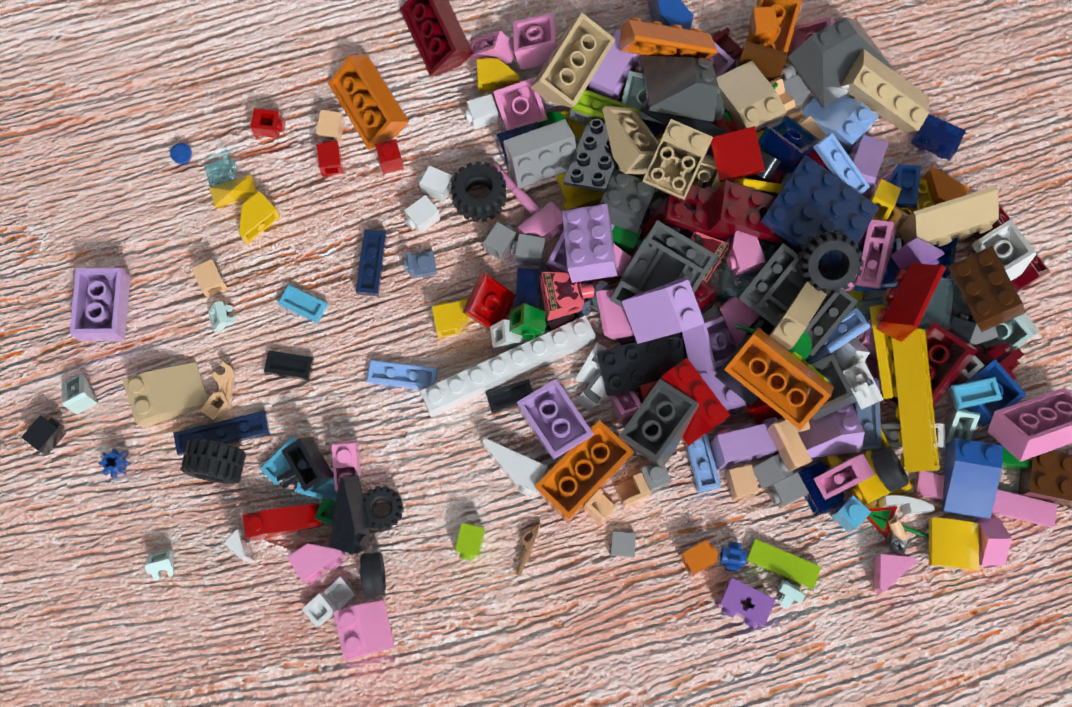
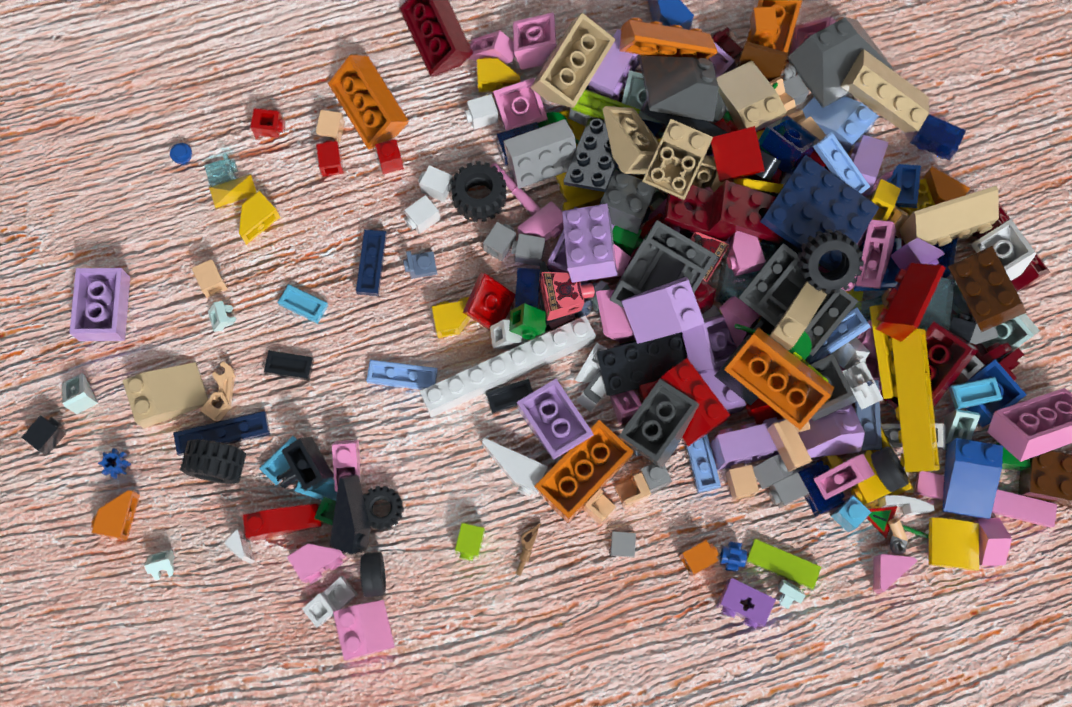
(116, 517): none -> orange slope

